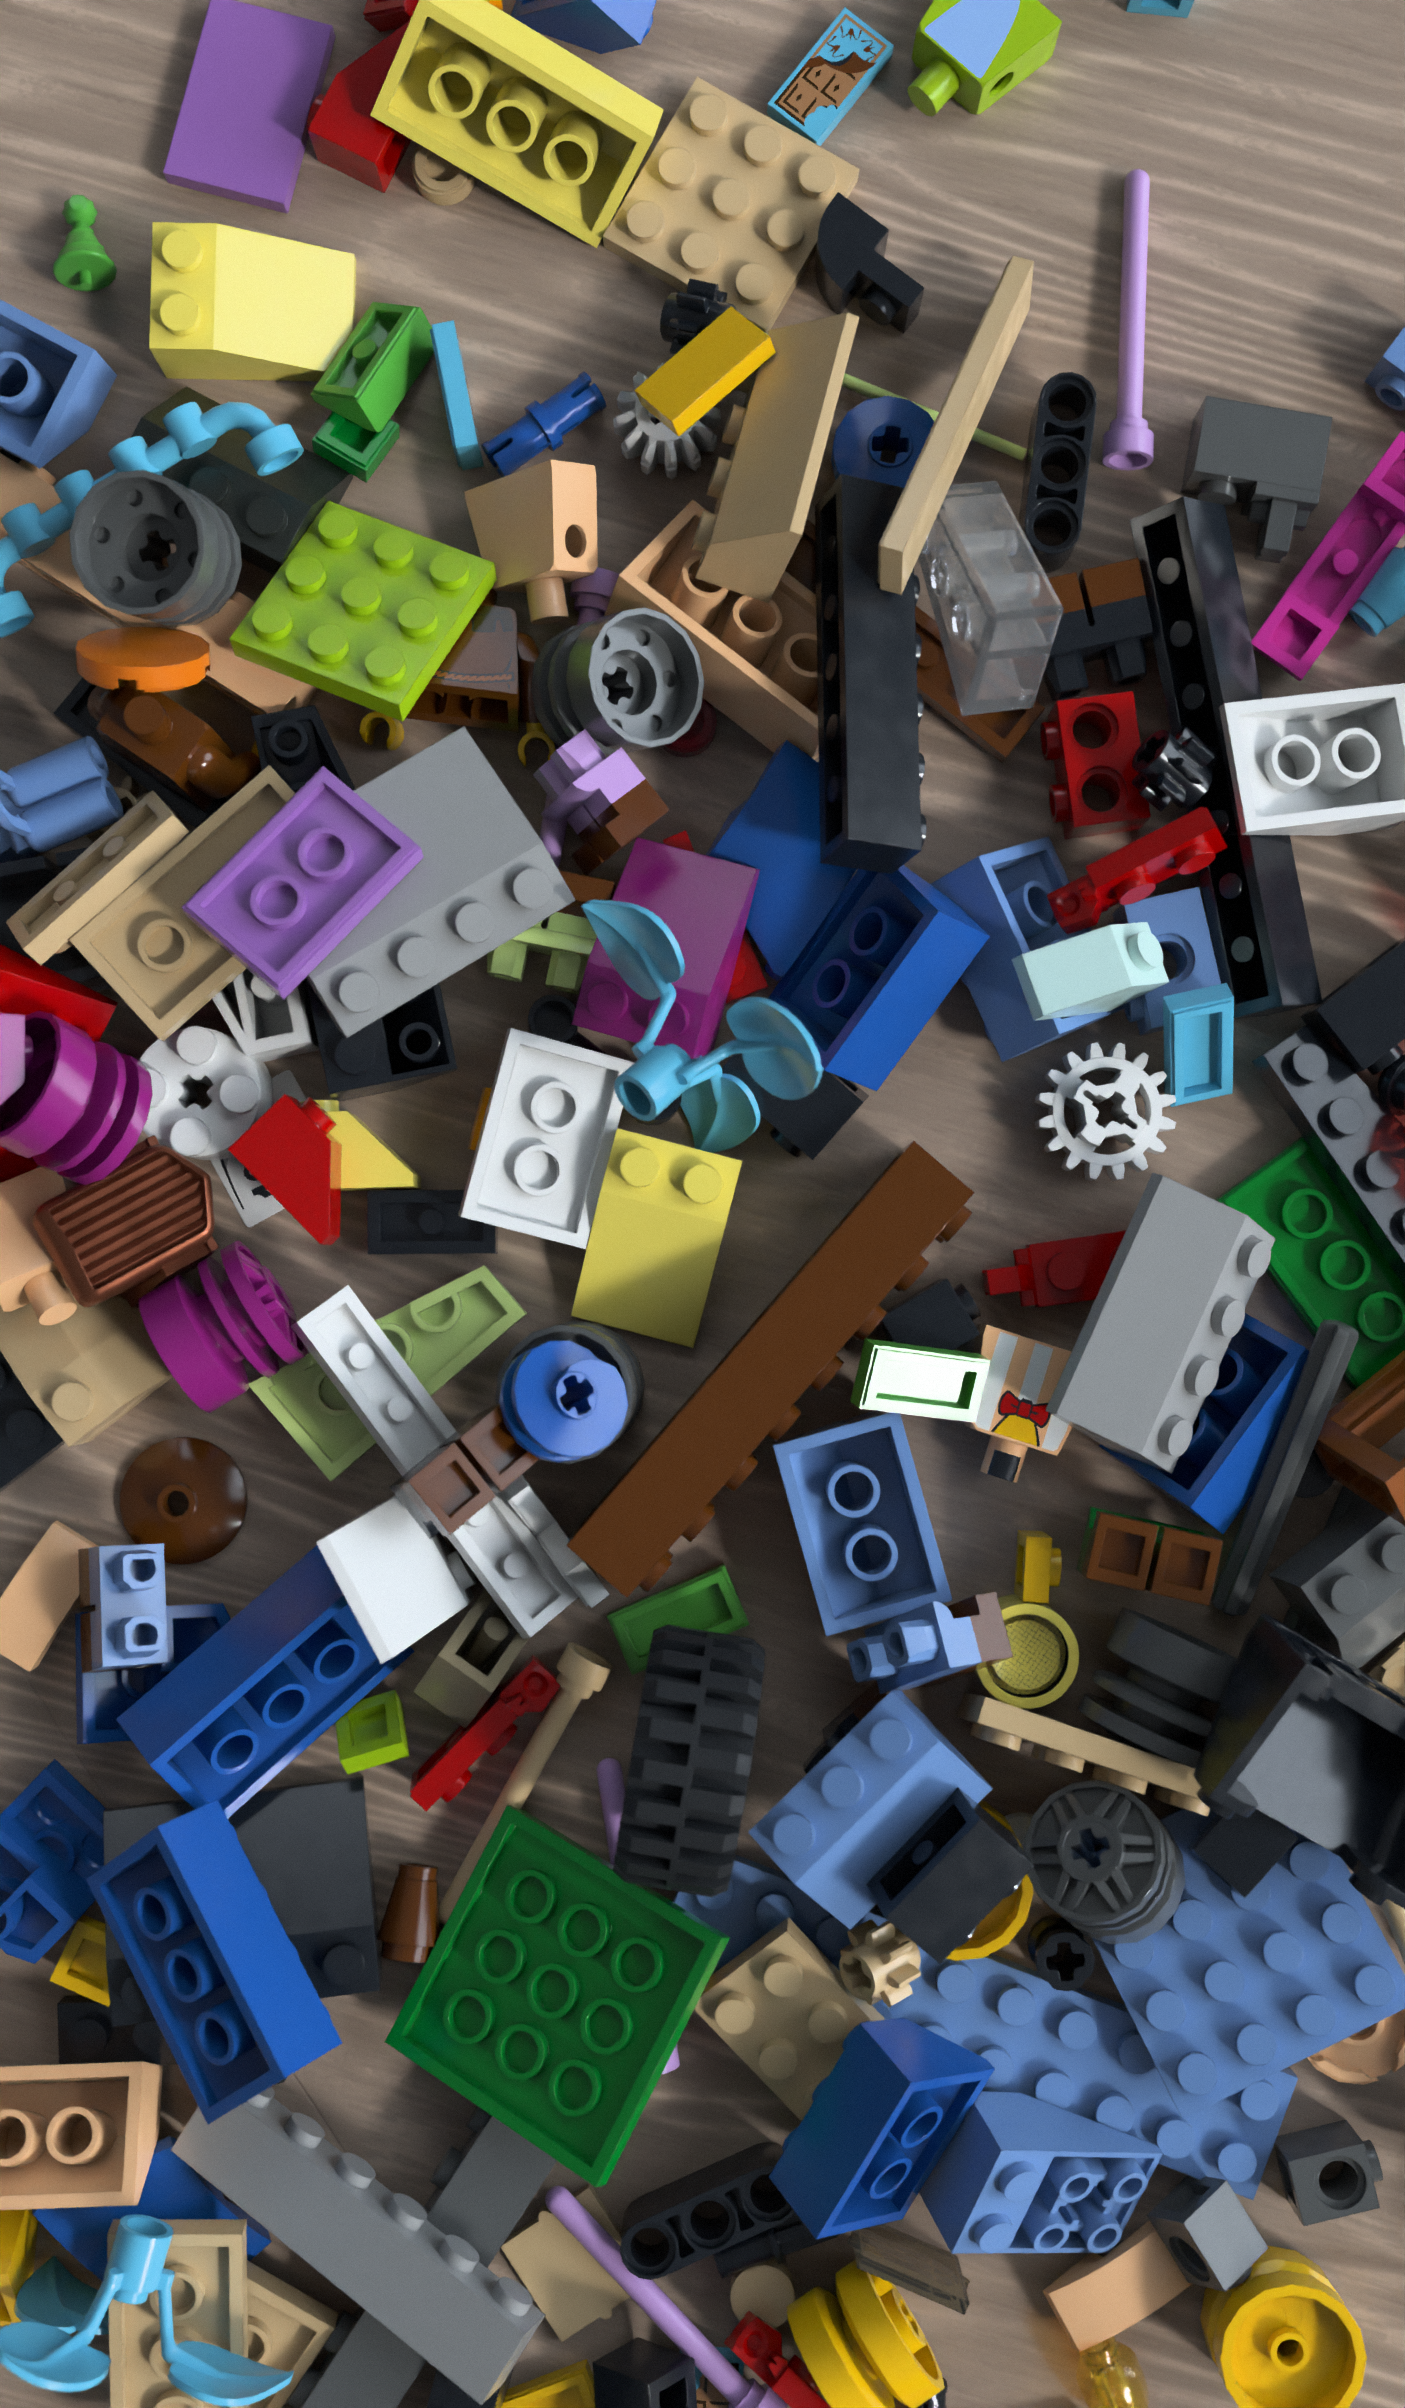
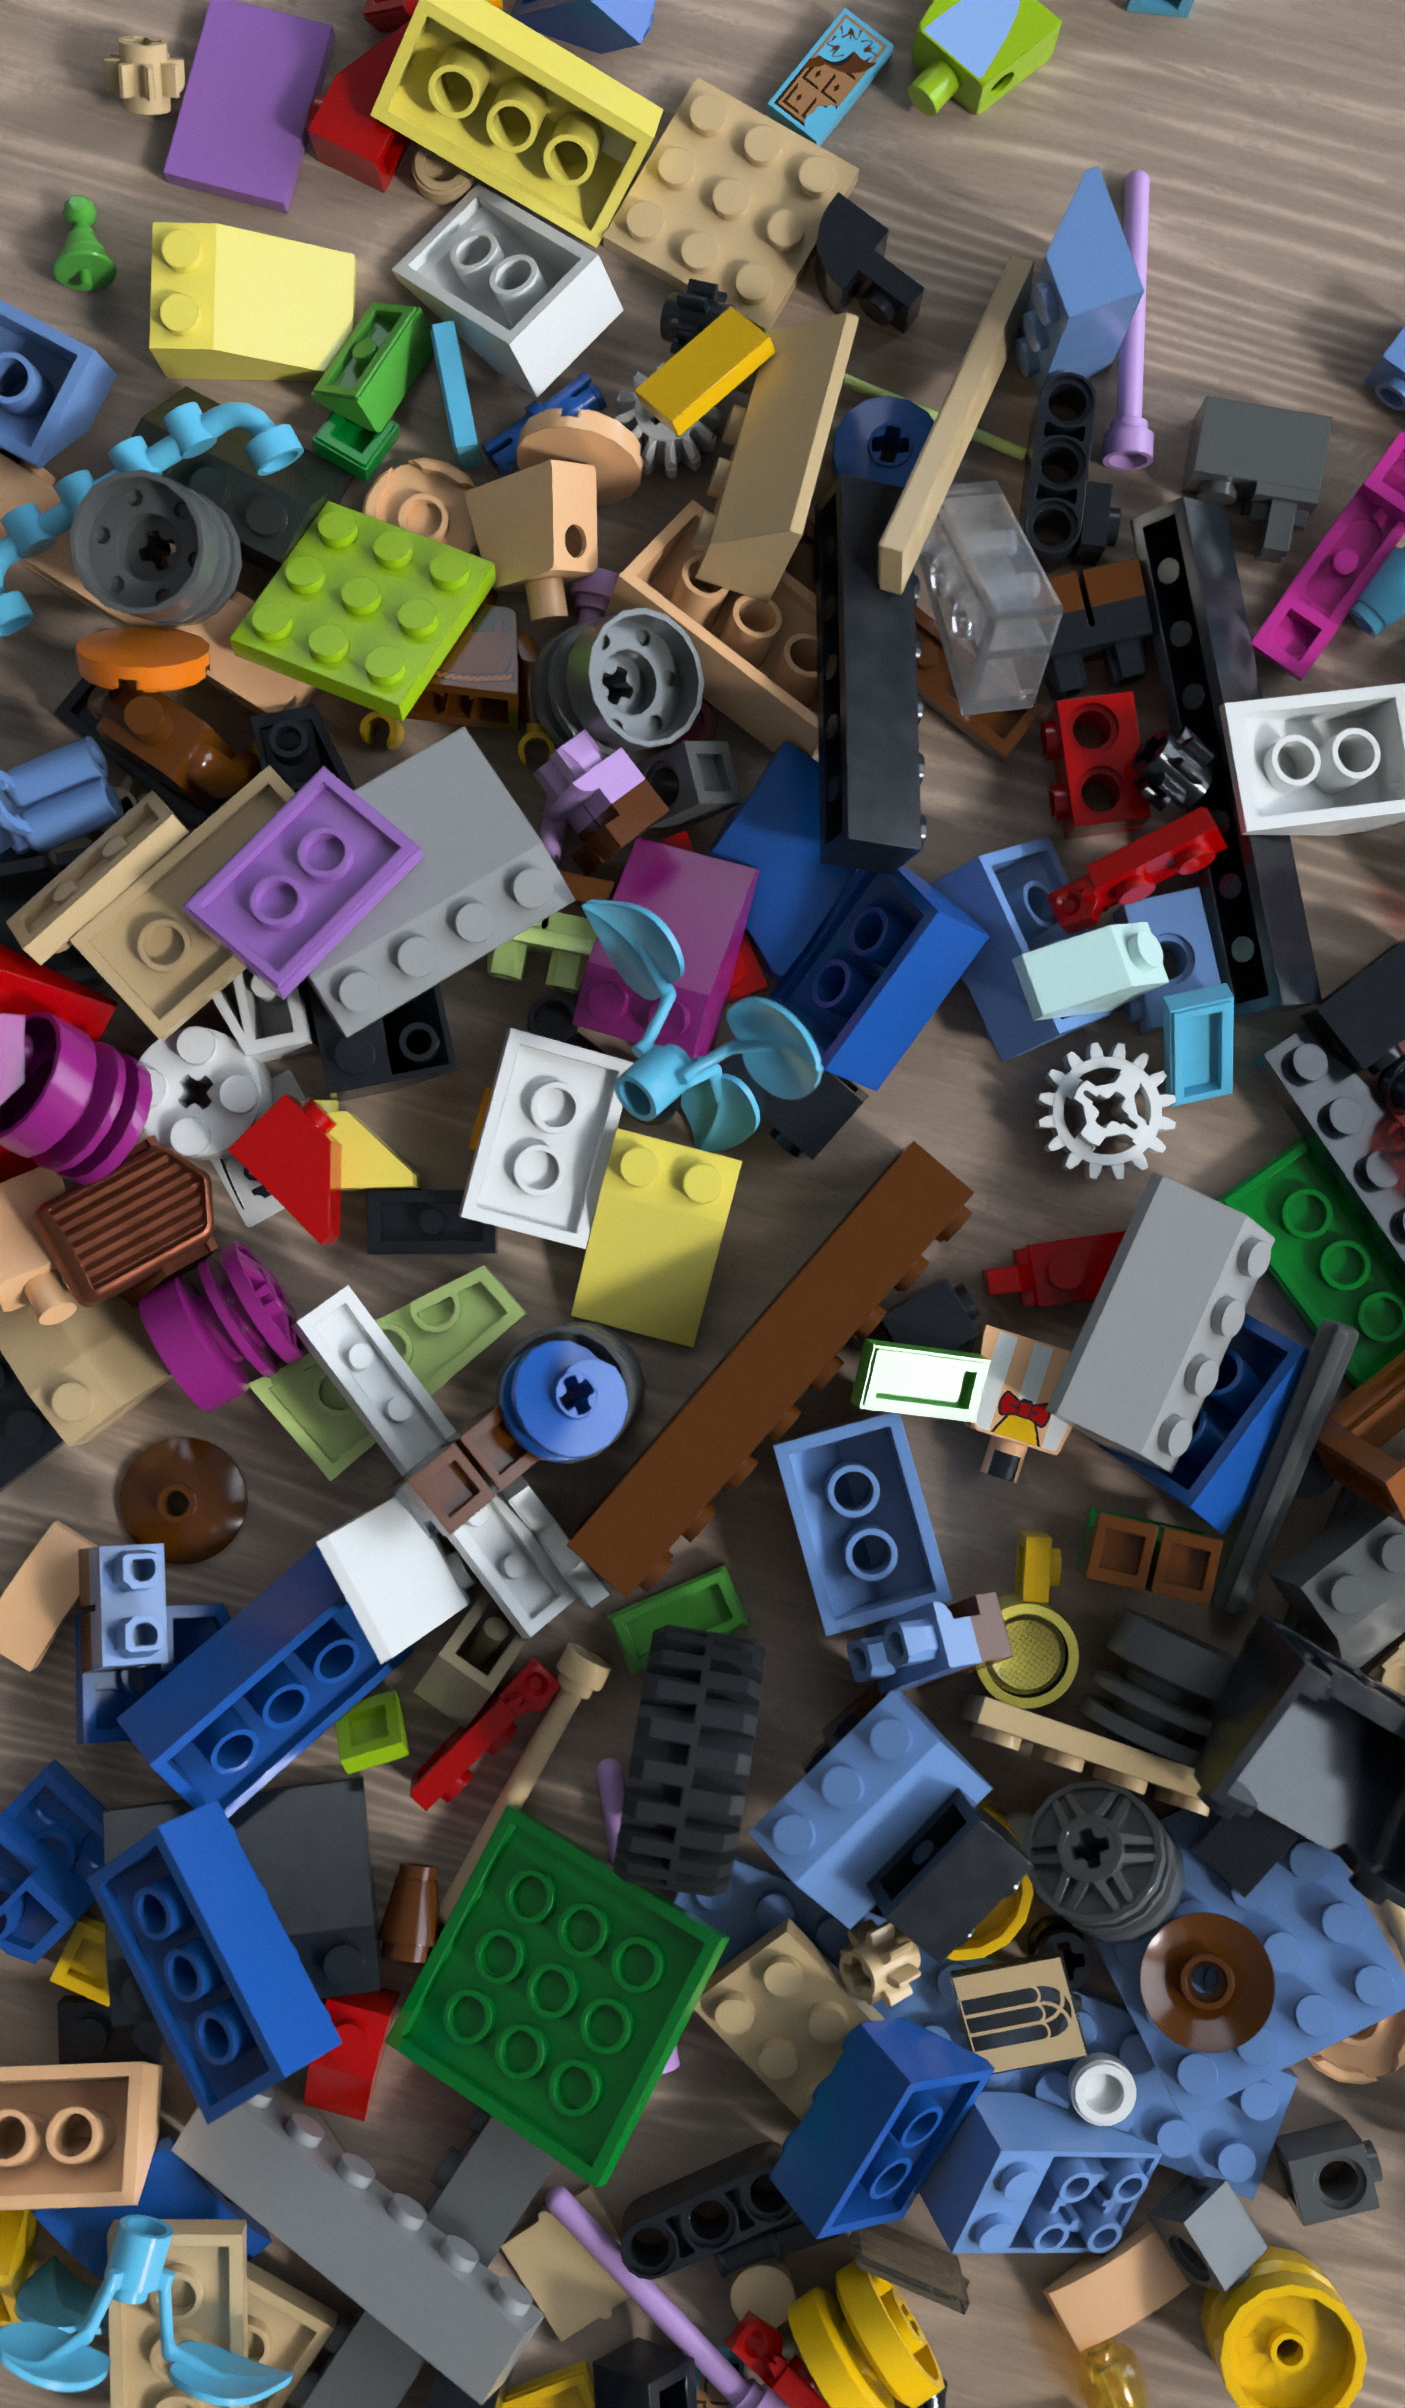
(144, 75): none -> tan gear
(346, 2075): none -> red slope
(426, 500): none -> light nougat tile
(512, 287): none -> white slope
(585, 440): none -> light nougat tile
(692, 781): none -> dark grey brick
(1020, 2012): none -> piece
(1082, 291): none -> medium blue slope
(1099, 525): none -> black plate
(1101, 2089): none -> white tile
(1242, 1991): none -> reddish brown dish

